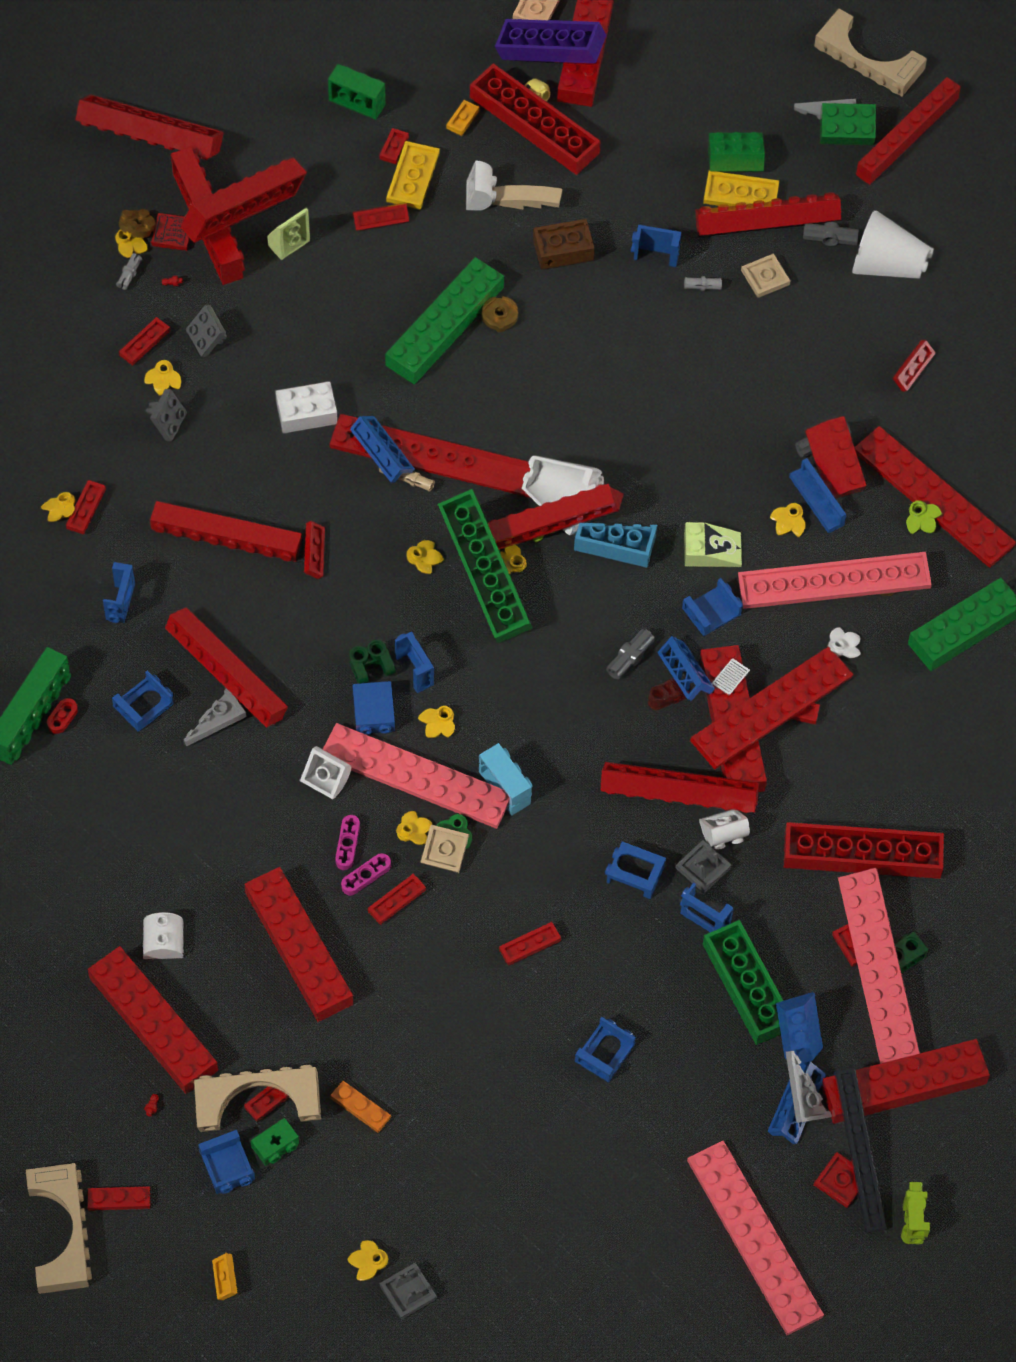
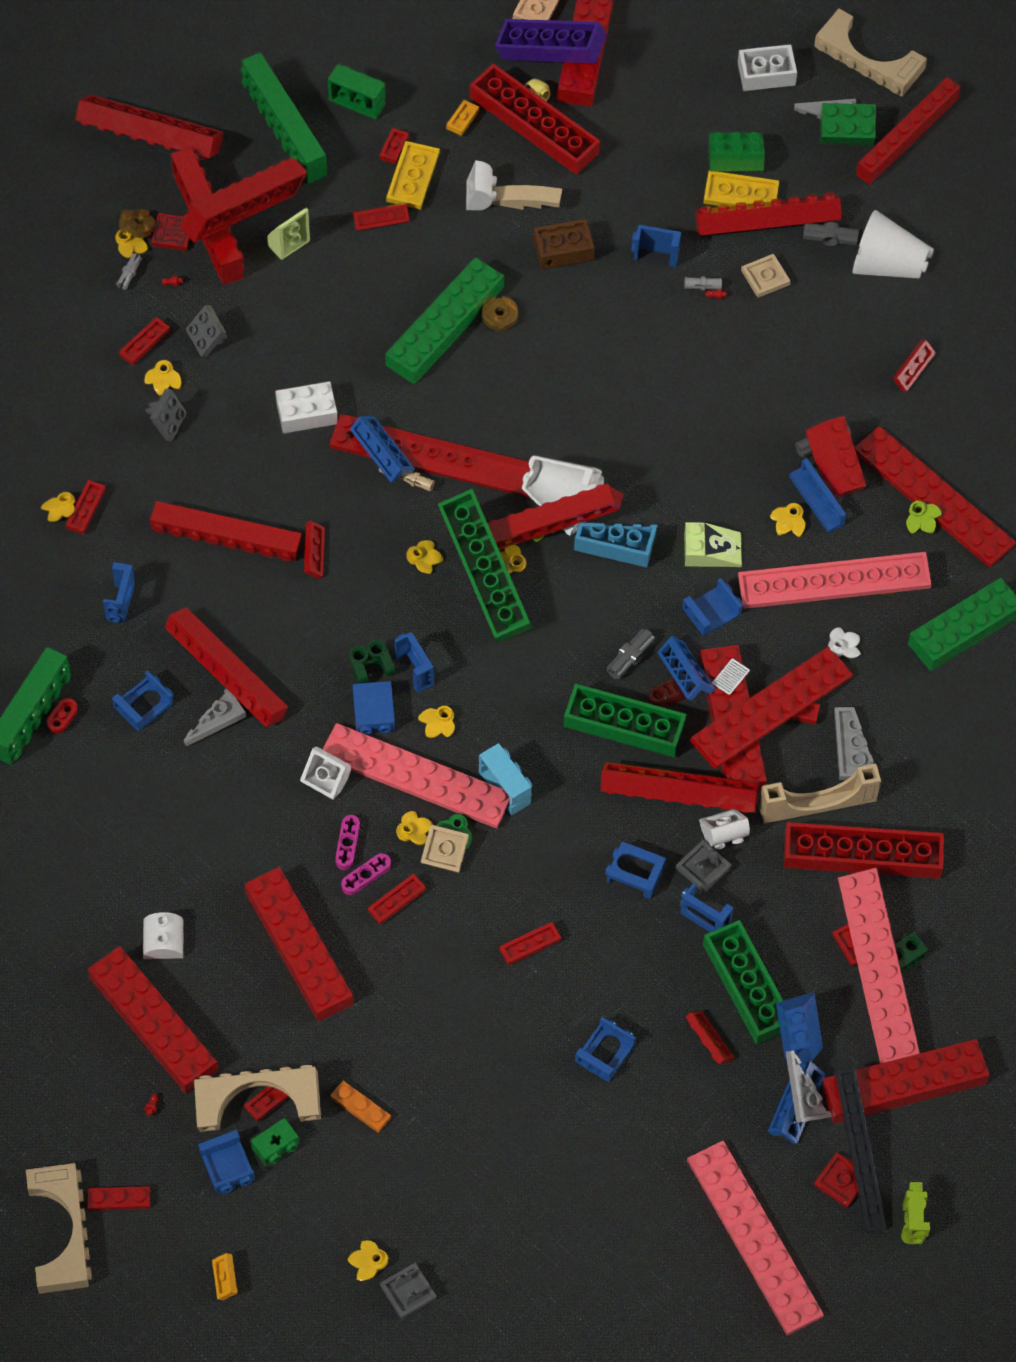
(283, 117): none -> green brick
(624, 720): none -> green brick
(710, 1037): none -> red plate
(716, 294): none -> red piece
(767, 67): none -> white brick
(851, 744): none -> light grey wing
(858, 789): none -> tan arch

